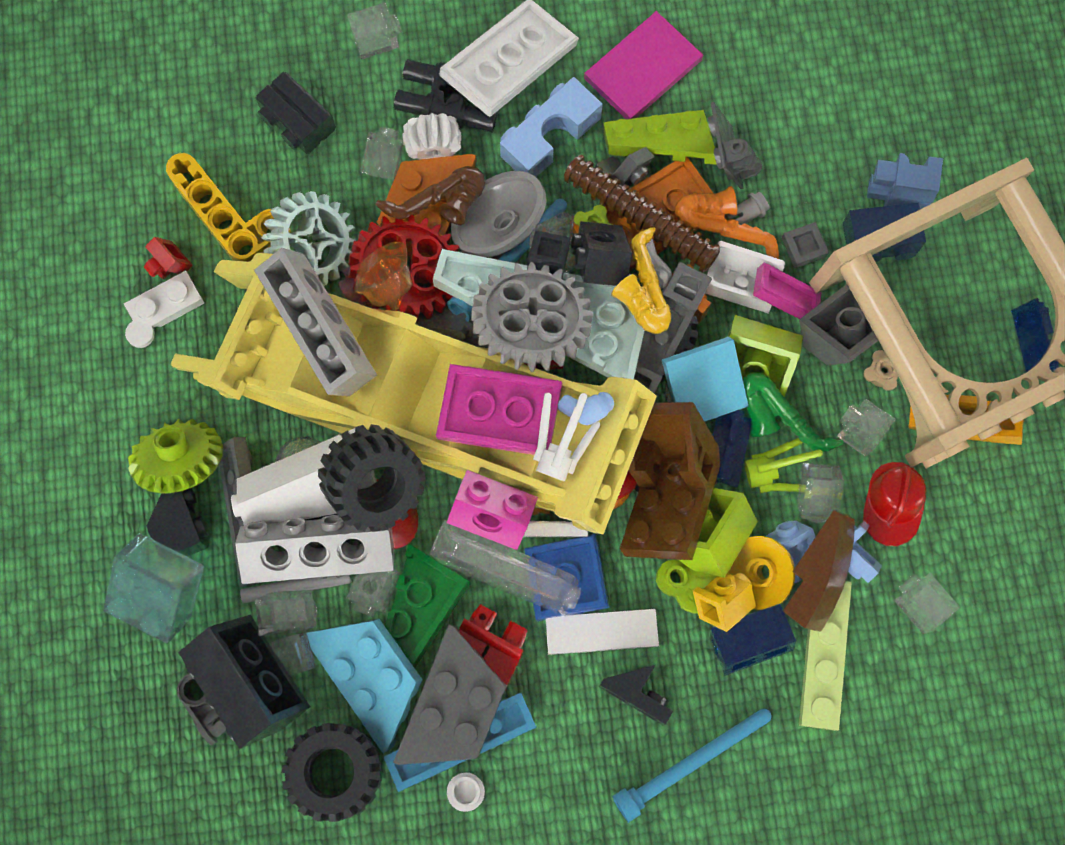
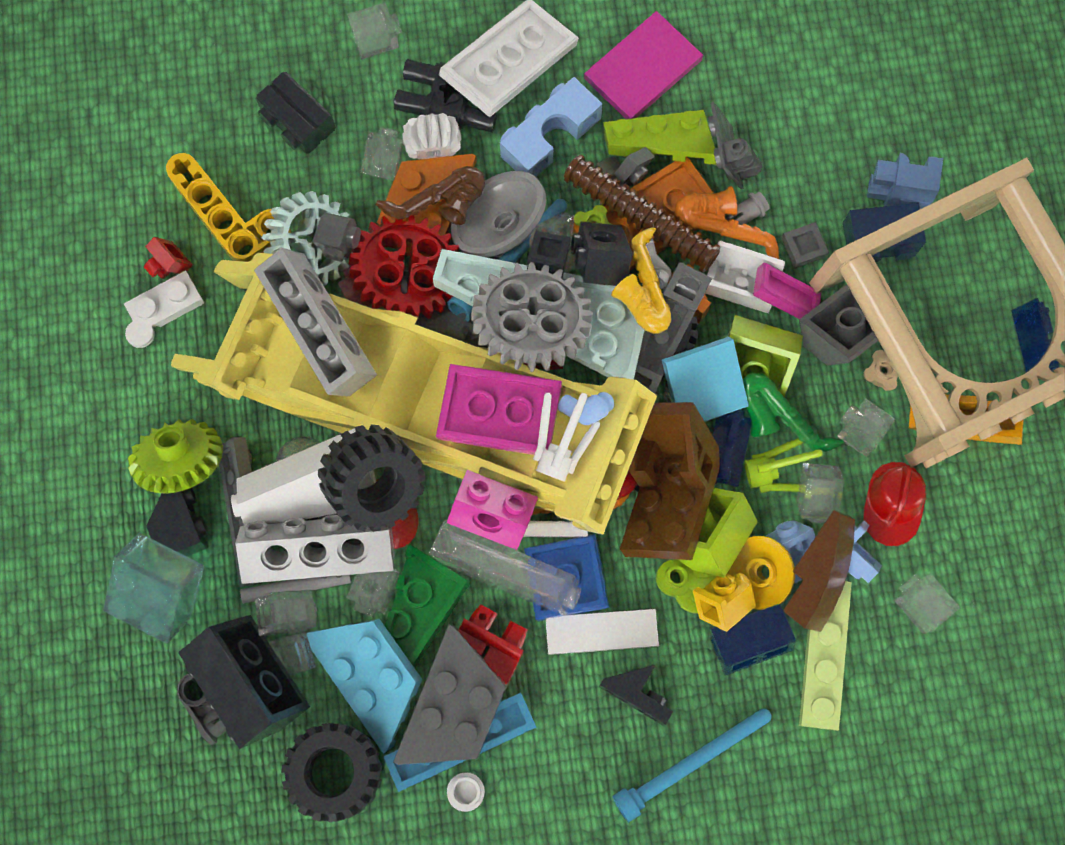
(336, 236): none -> dark grey plate
(385, 276): clear orange piece -> none

